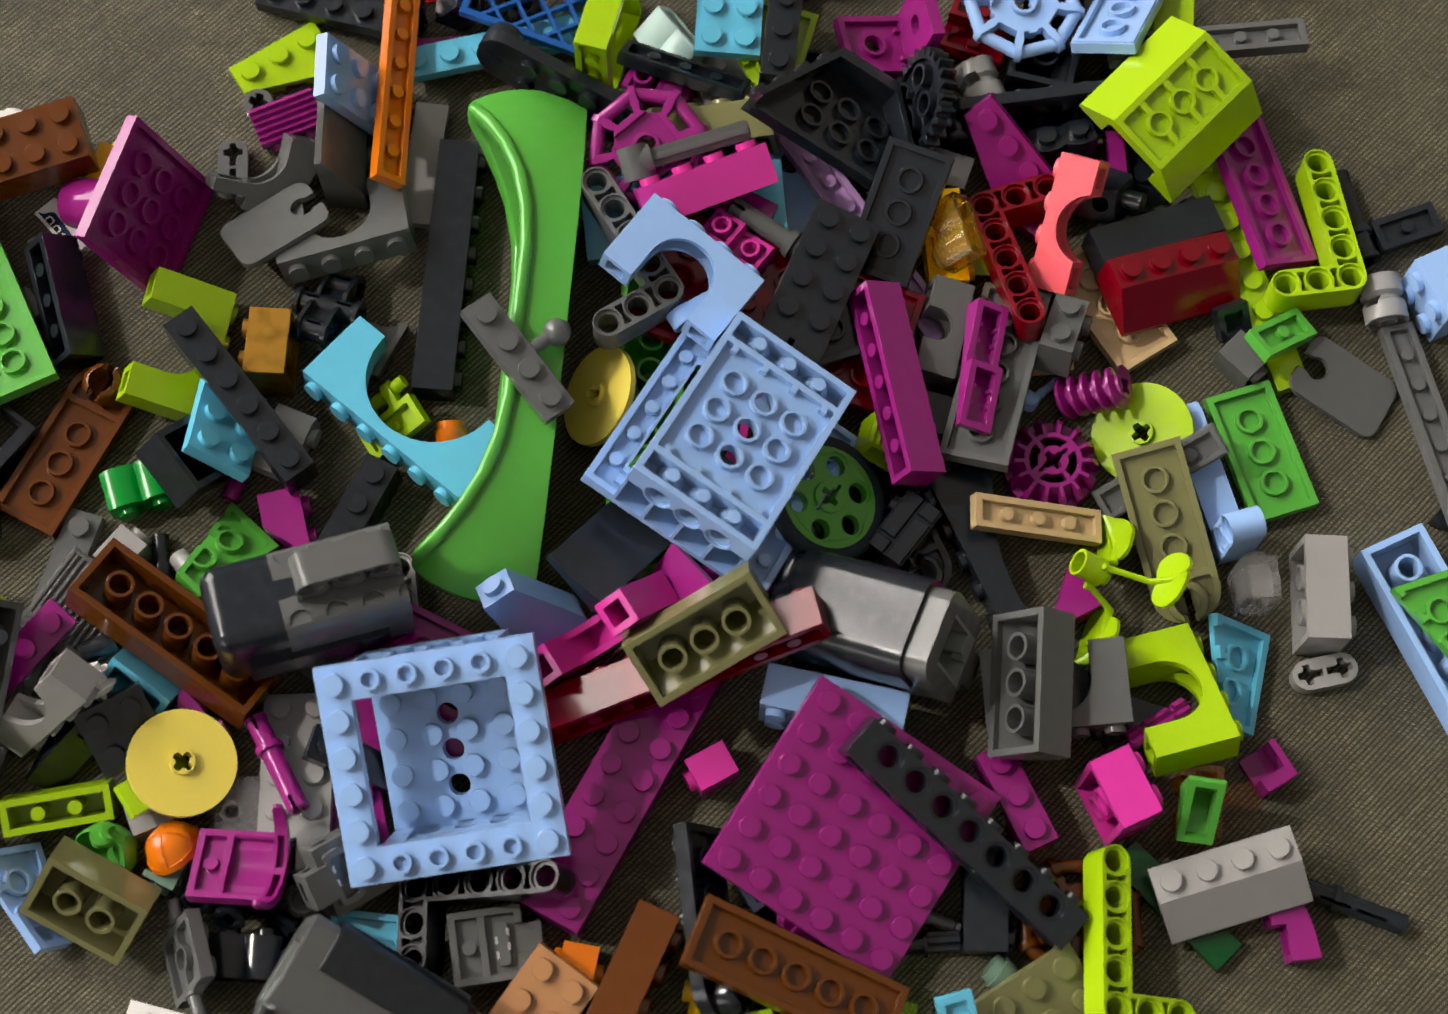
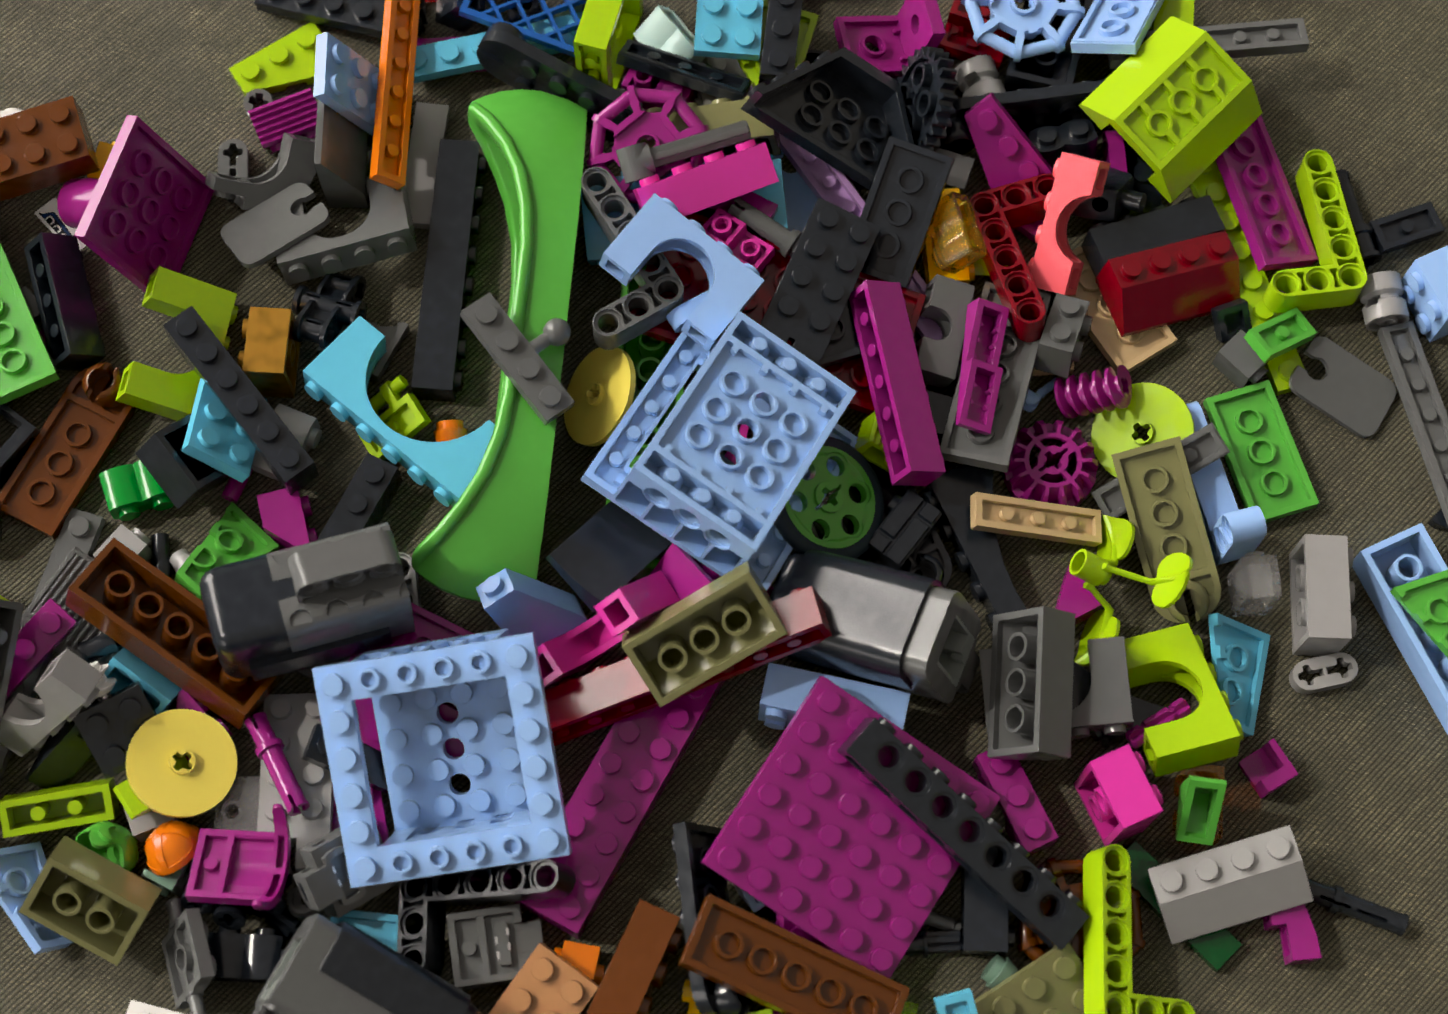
(710, 769): dark pink brick -> none

